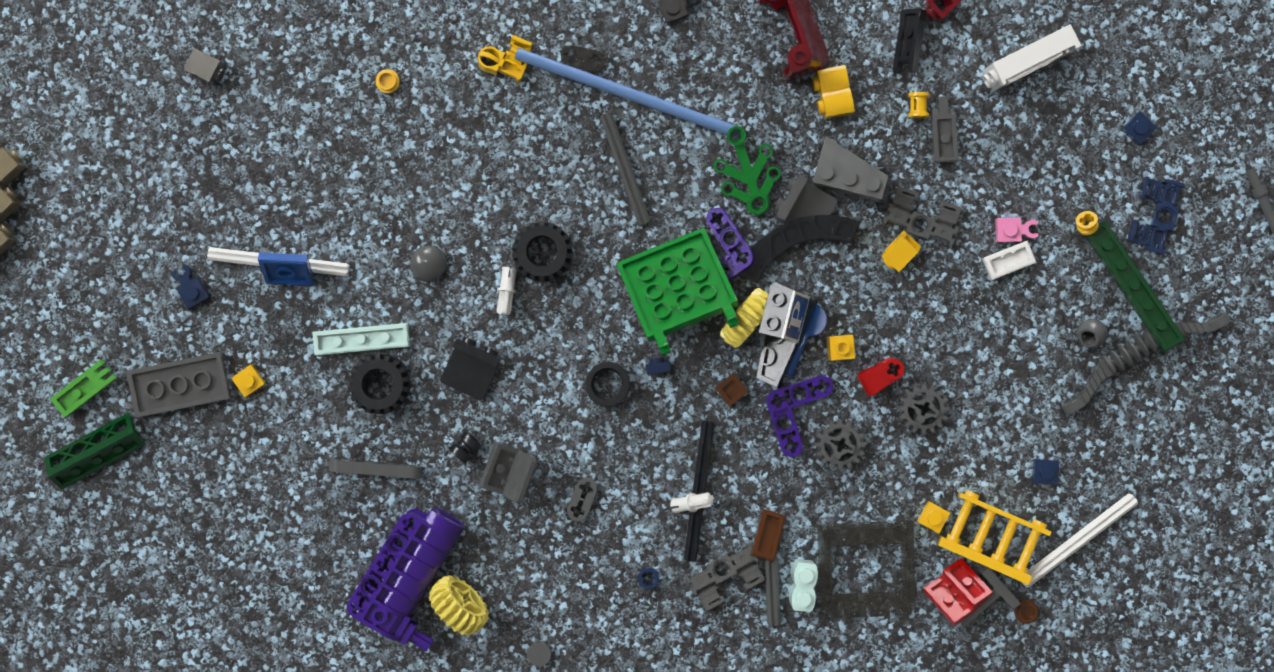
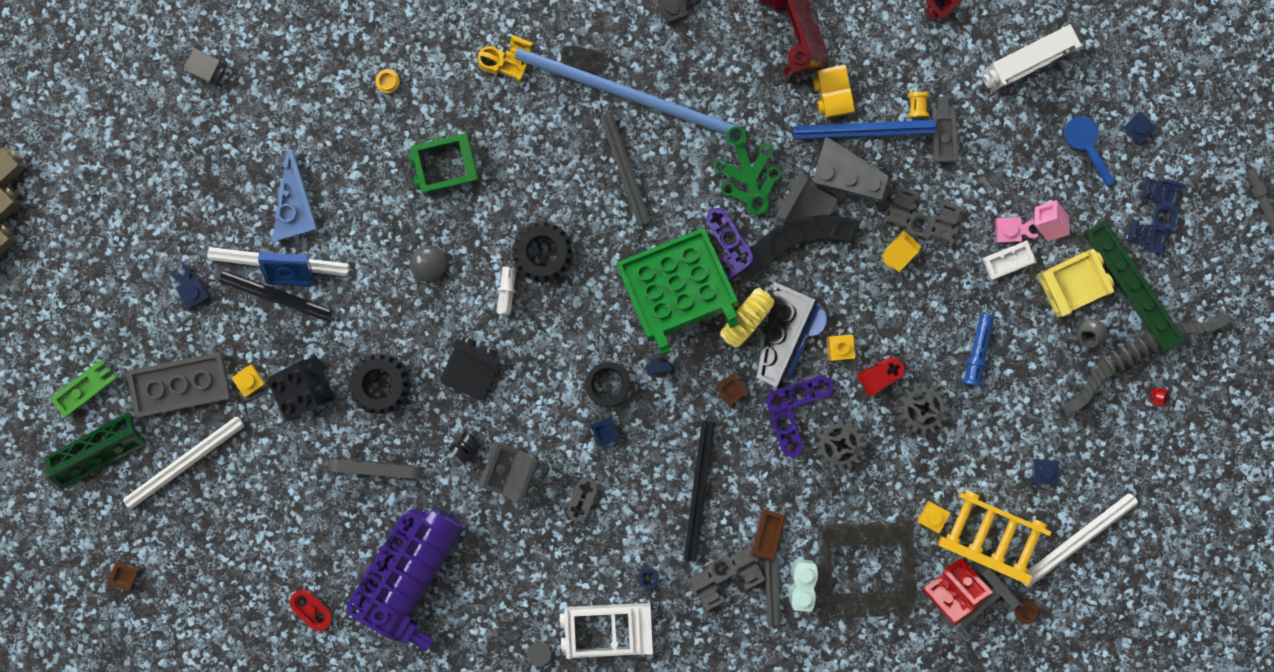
(123, 575): none -> reddish brown plate
(183, 462): none -> white axle
(275, 295): none -> black axle
(294, 209): none -> medium blue wing
(300, 388): none -> black bracket
(309, 612): none -> red plate
(361, 339): light aqua tile -> none
(458, 605): light yellow gear -> none
(468, 158): none -> green window
(605, 431): none -> dark blue plate
(639, 630): none -> white door
(692, 502): white axle -> none
(784, 314): piece -> none
(871, 129): none -> blue axle
(909, 39): black hinge -> none
(977, 362): none -> blue pin
(1052, 220): none -> bright pink panel
(1076, 282): none -> light yellow panel
(1081, 134): none -> blue piece
(1087, 229): yellow bush -> none
(1160, 397): none -> red hinge

